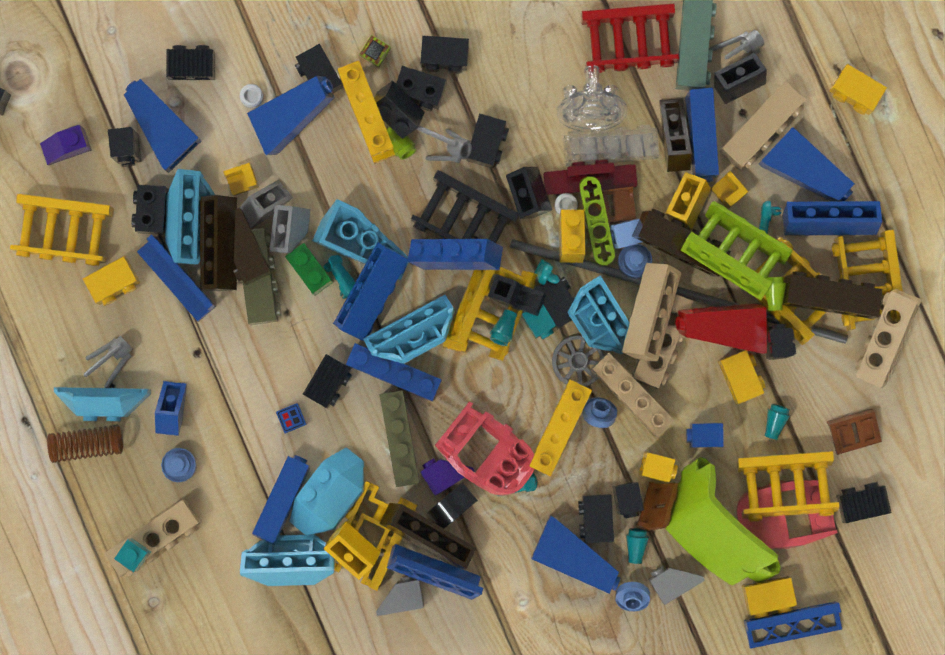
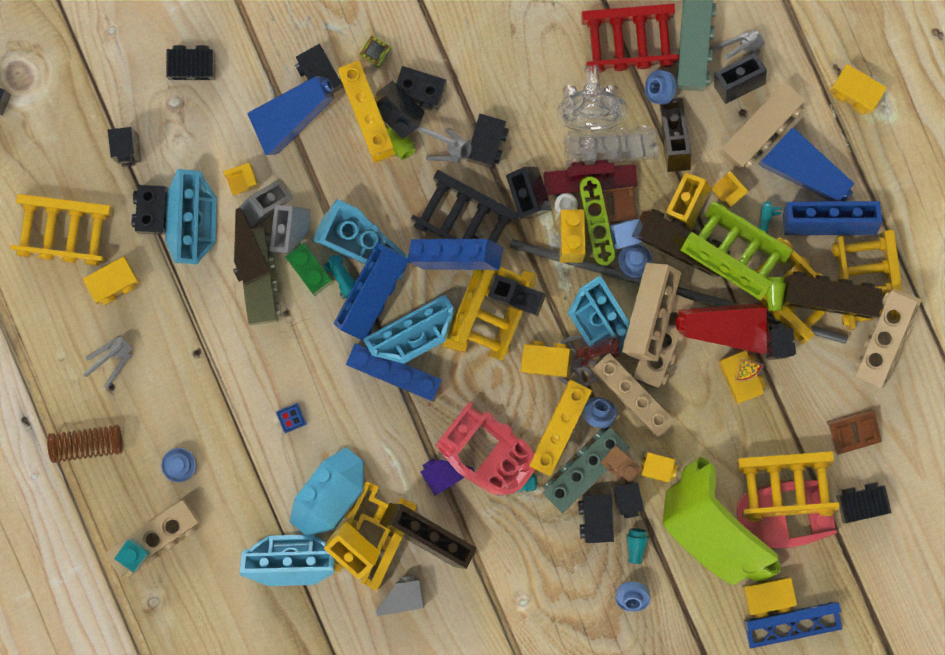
(65, 144): dark purple slope -> none
(102, 402): medium azure wedge -> none
(162, 127): blue slope -> none
(170, 408): blue slope -> none
(176, 278): blue fence -> none
(217, 243): dark brown brick -> none
(251, 96): white tile -> none
(281, 499): blue brick -> none
(327, 381): black brick -> none
(399, 438): olive brick -> none
(434, 572): blue fence -> none
(444, 54): black brick -> none
(452, 506): black brick -> none
(503, 329): teal cone -> none
(540, 325): teal brick -> none
(544, 273): teal piece -> none
(547, 361): none -> yellow brick
(557, 301): black brick -> none
(570, 555): blue slope -> none
(583, 472): none -> sand green brick
(604, 347): none -> clear red piece
(621, 465): none -> medium nougat brick
(657, 495): dark orange piece -> none
(660, 87): none -> medium blue plate
(672, 583): light grey slope -> none
(702, 133): blue slope -> none
(705, 435): blue slope -> none
(747, 370): none -> tile
(776, 420): teal cone -> none

